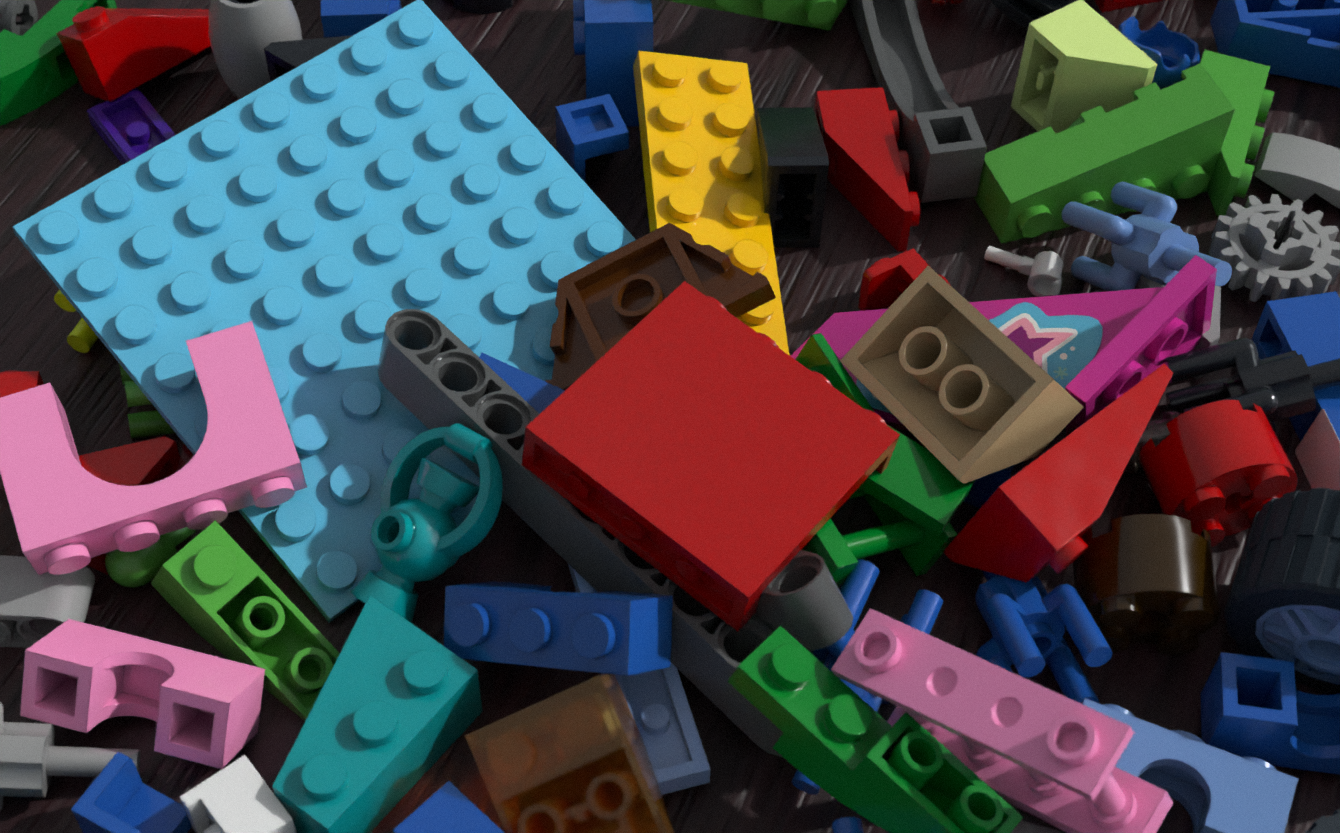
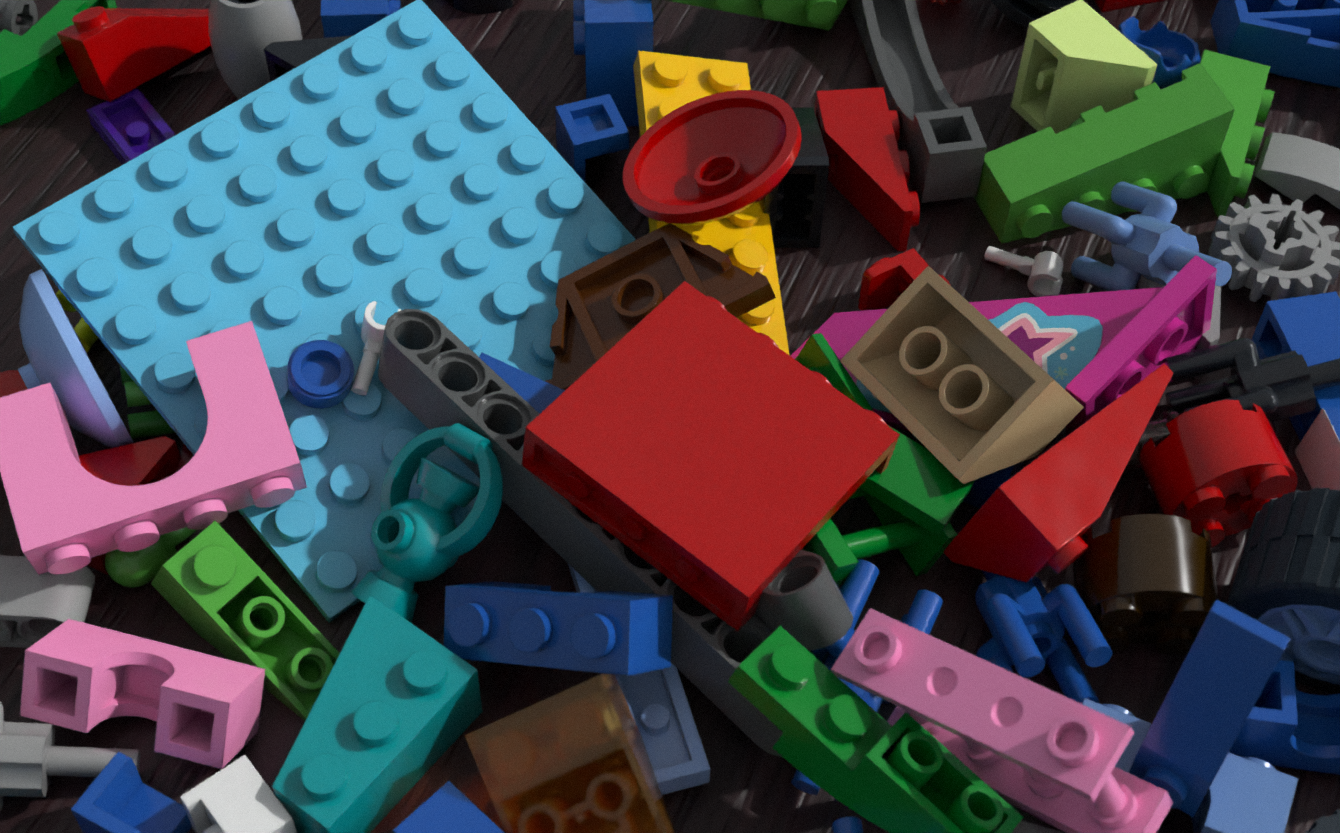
(61, 359): none -> light blue dish
(320, 374): none -> blue tile
(372, 336): none -> white hand
(712, 157): none -> red dish
(1208, 705): none -> blue slope

